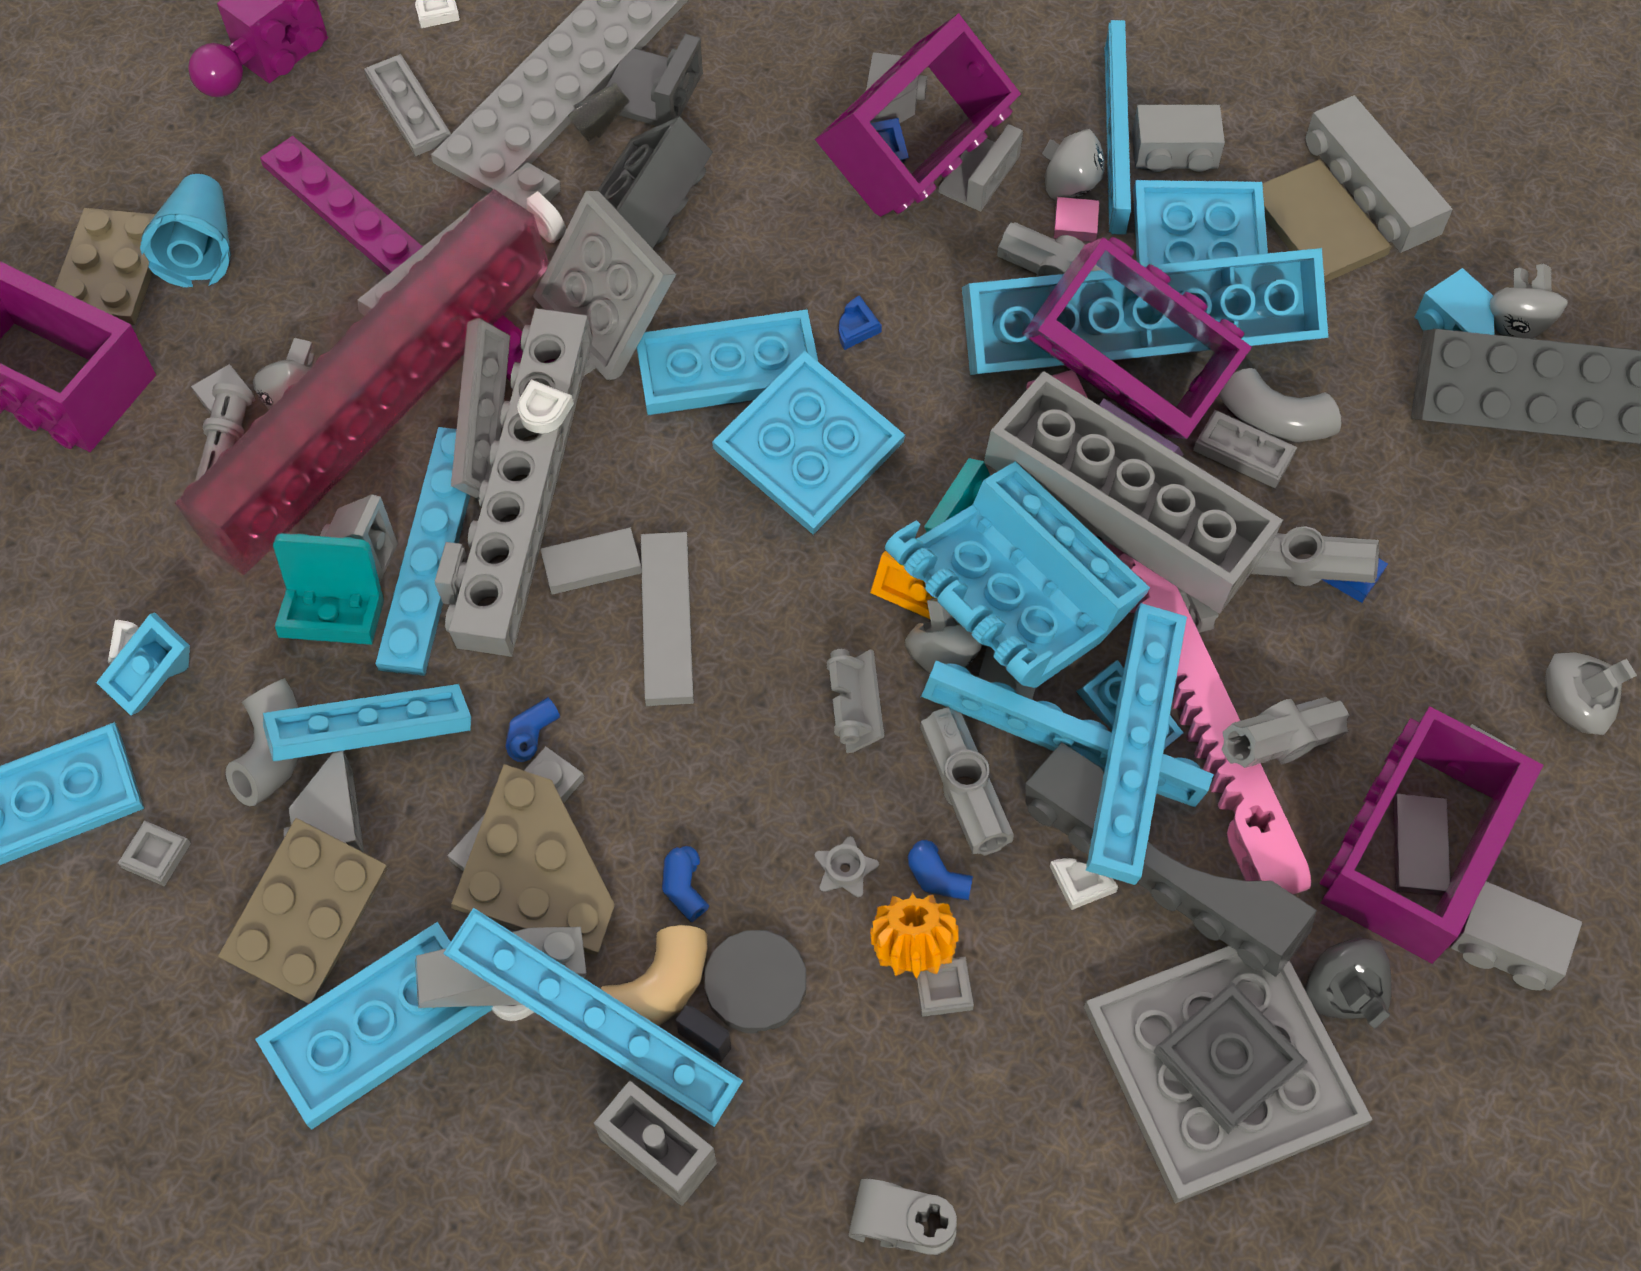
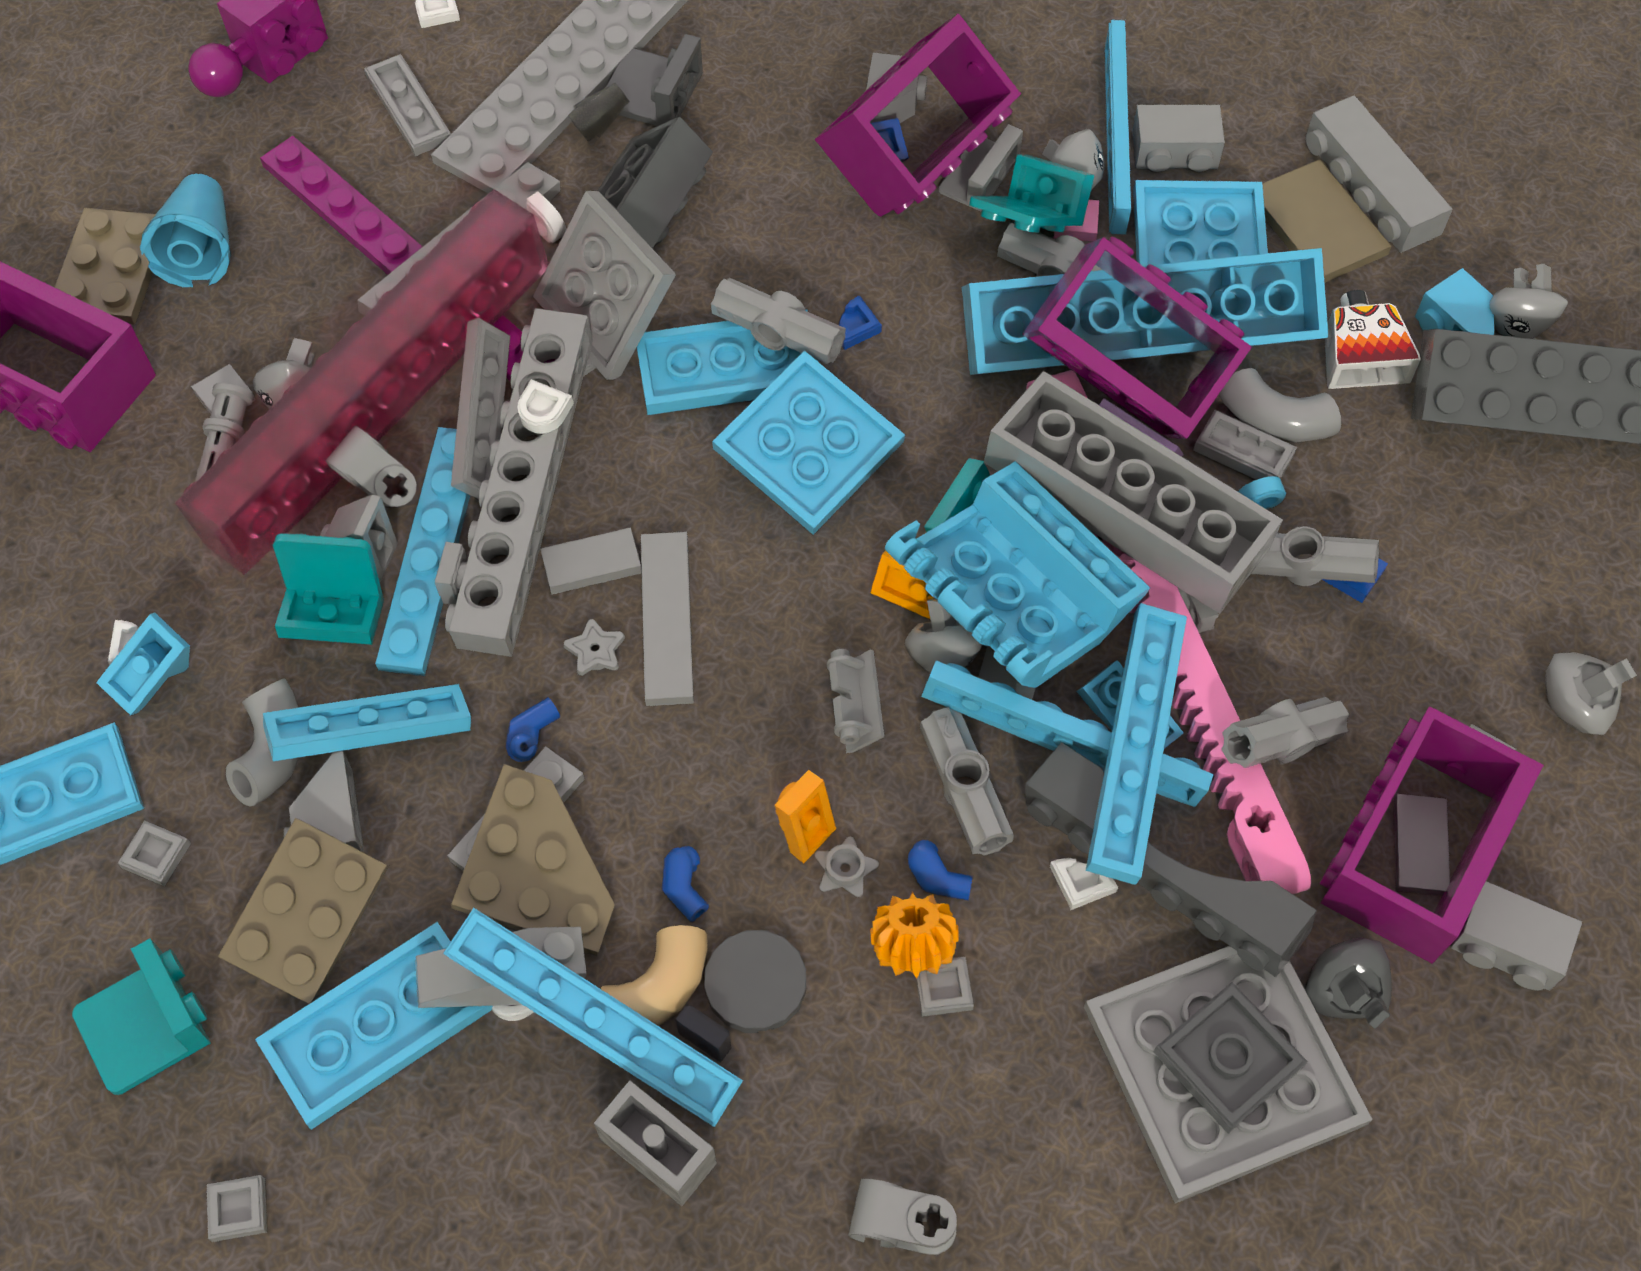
(142, 1021): none -> teal bracket
(236, 1208): none -> light grey tile
(365, 465): none -> light grey piece
(599, 659): none -> light grey plate
(778, 320): none -> light grey piece
(805, 815): none -> light orange plate
(1040, 196): none -> teal bracket
(1265, 491): none -> medium azure tile
(1368, 345): none -> torso

